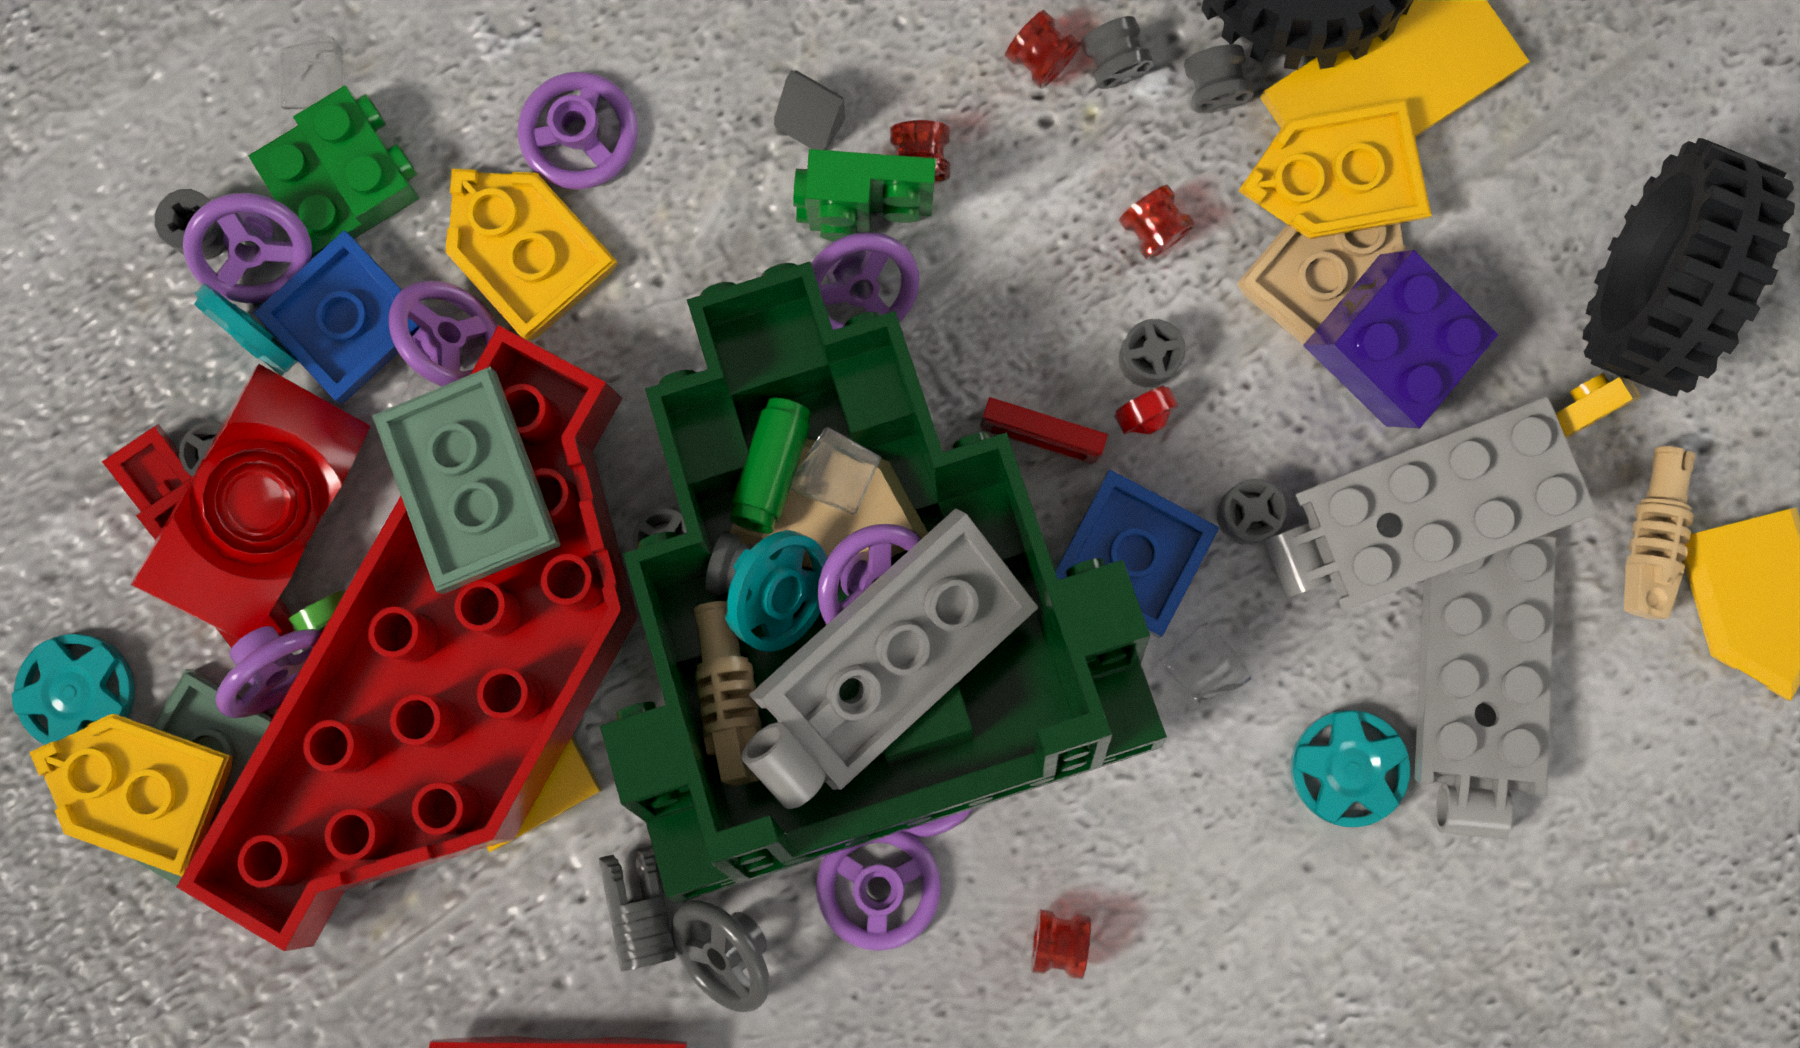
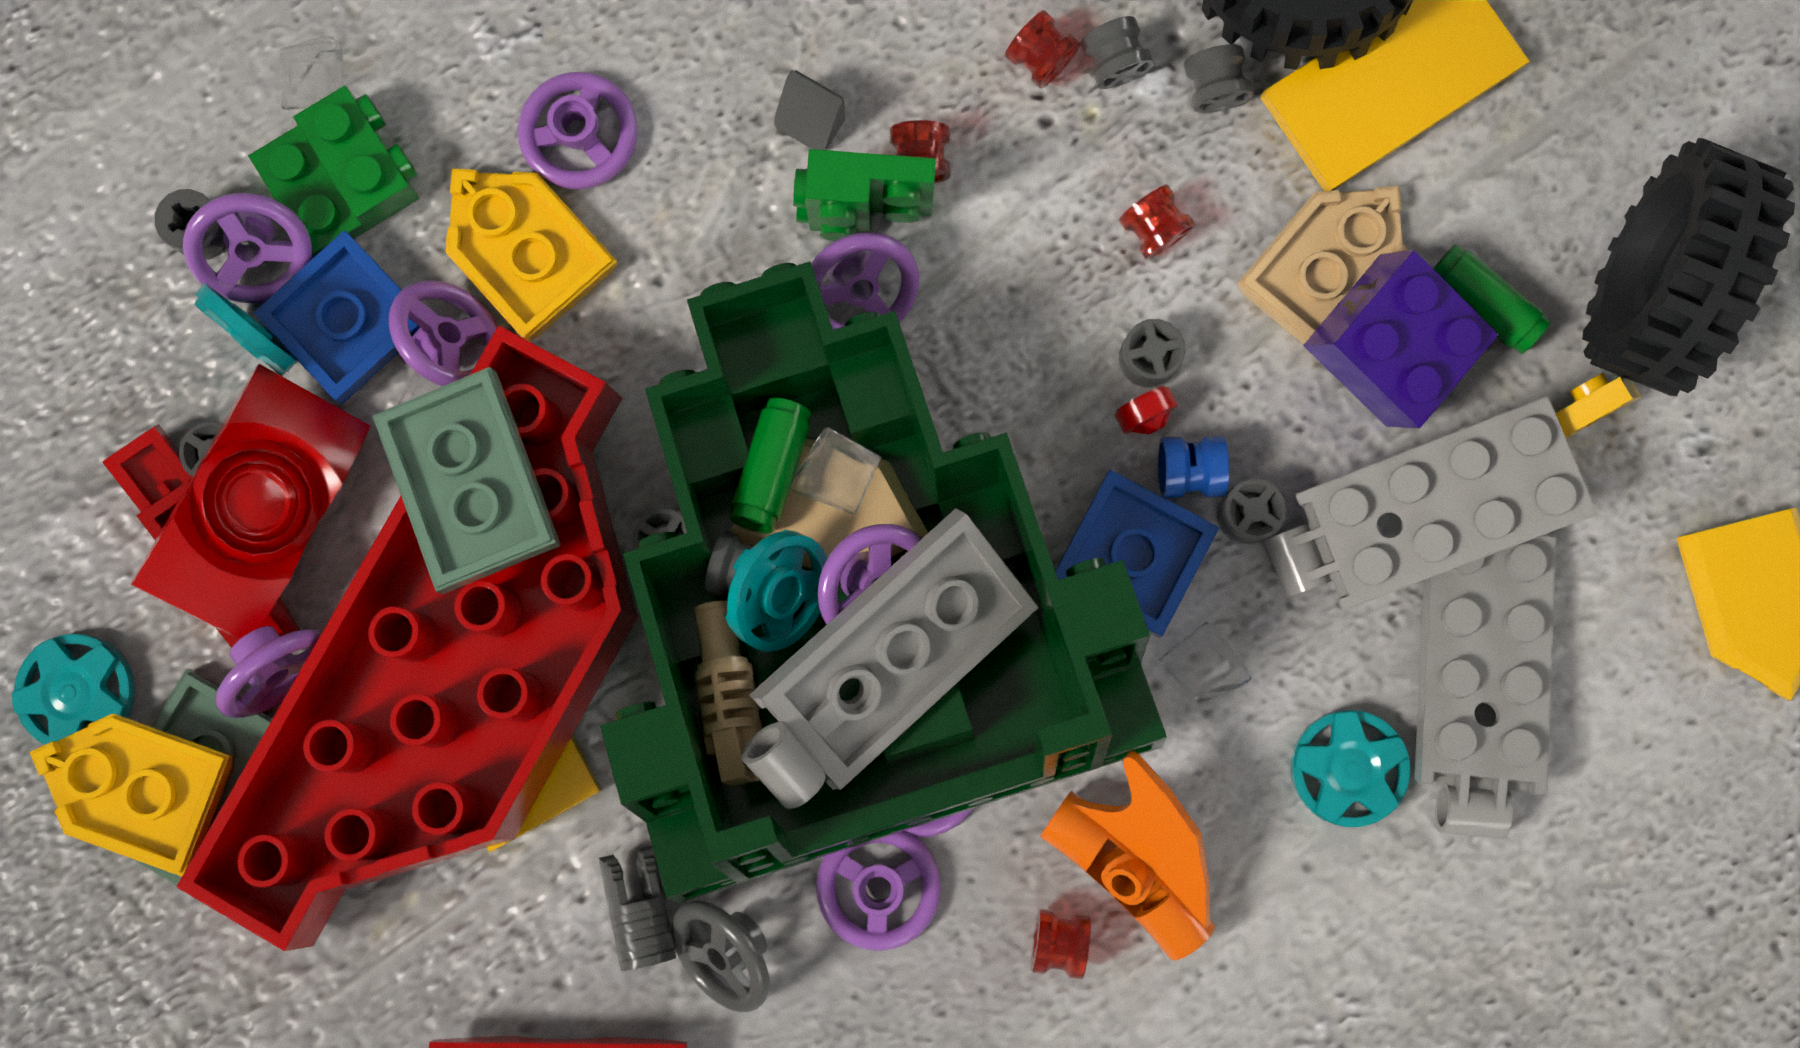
(318, 614): bright green tile -> none
(1043, 431): red tile -> none
(1143, 856): none -> orange pin
(1193, 467): none -> blue wheel
(1342, 172): yellow tile -> none
(1493, 298): none -> green piece
(1659, 538): tan hinge -> none

